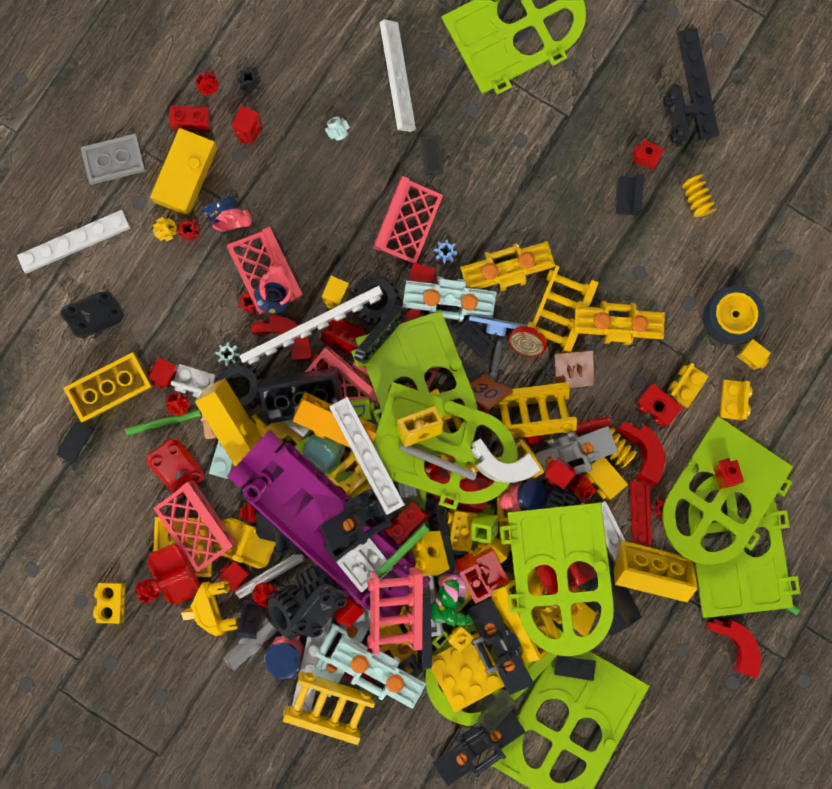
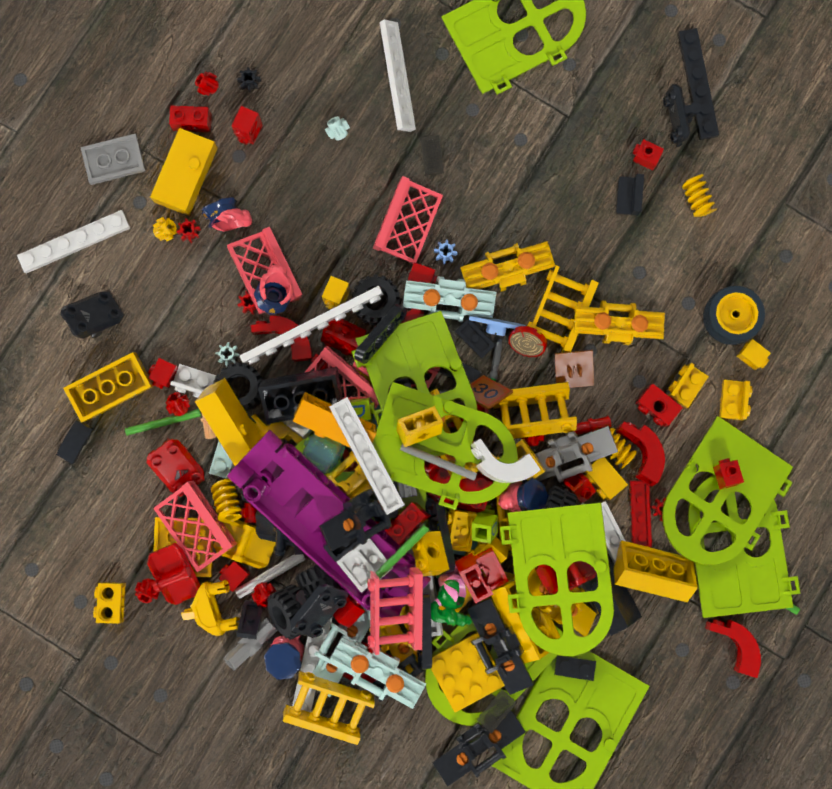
(224, 501): none -> yellow piece
(460, 638): yellow bracket -> none
(559, 472): red brick -> none

